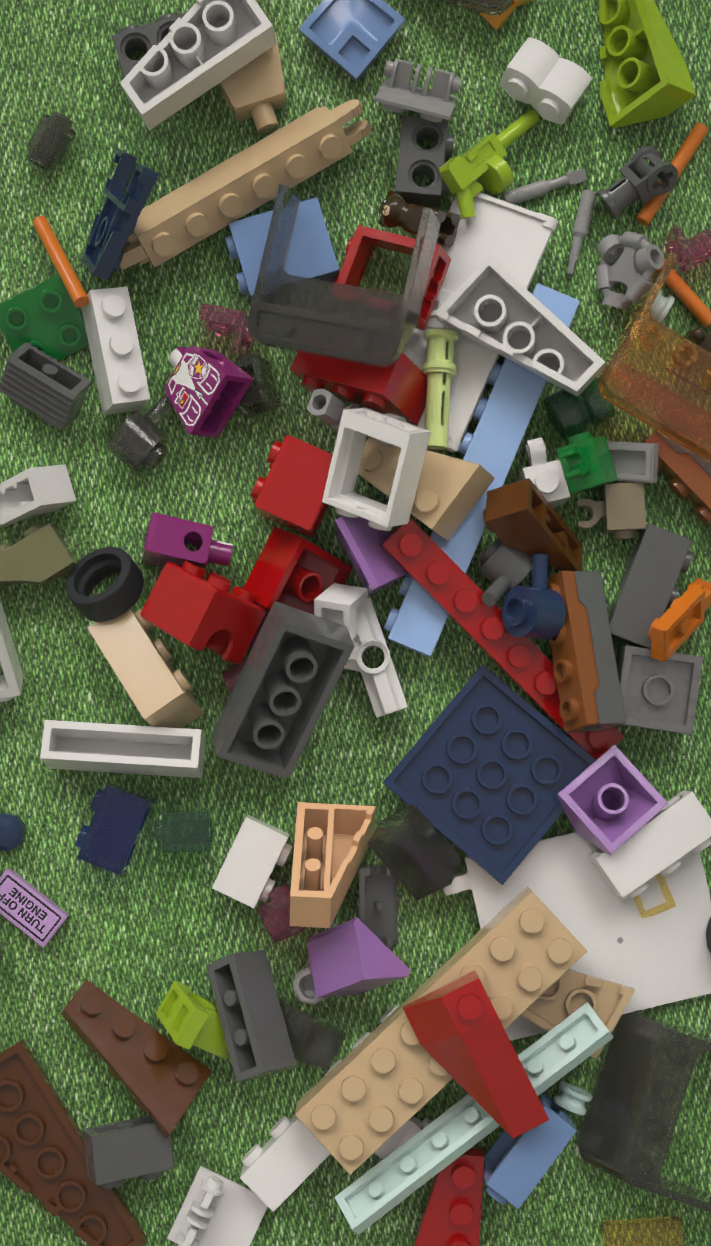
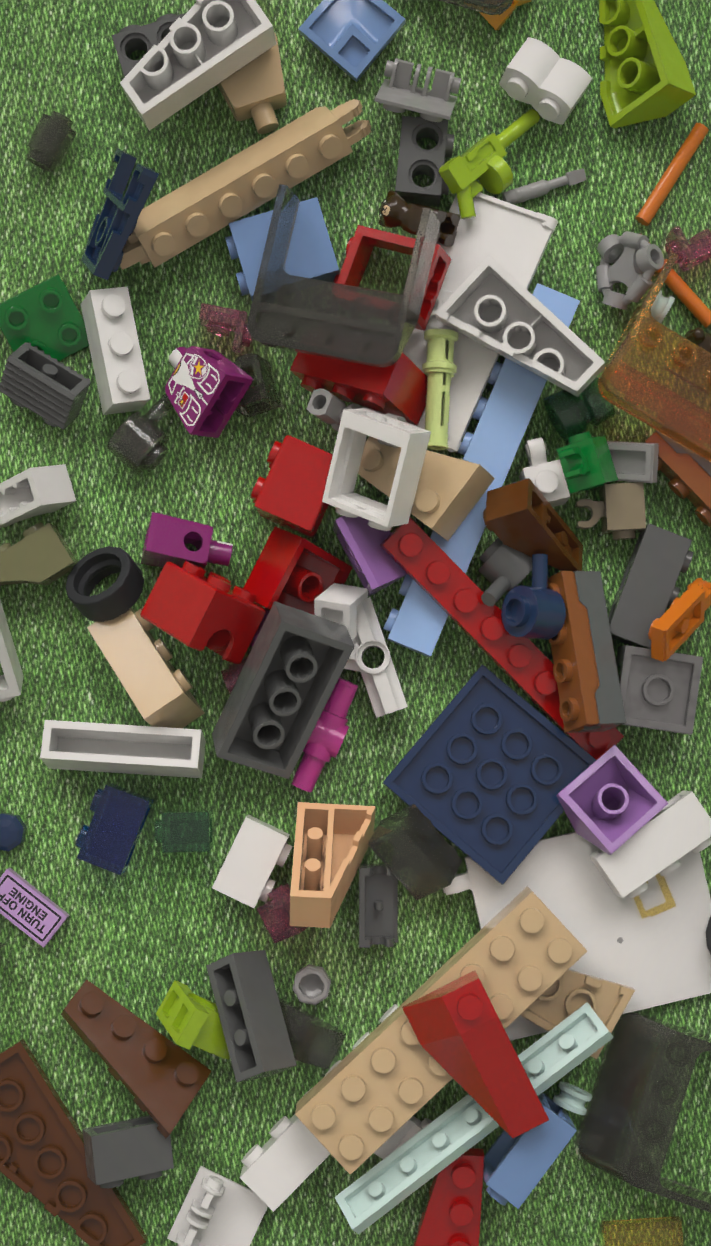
(60, 261): orange bar -> none
(326, 736): none -> dark pink pin
(351, 961): medium lavender slope -> none
(581, 227): light grey piece -> none
(639, 181): dark grey connector -> none

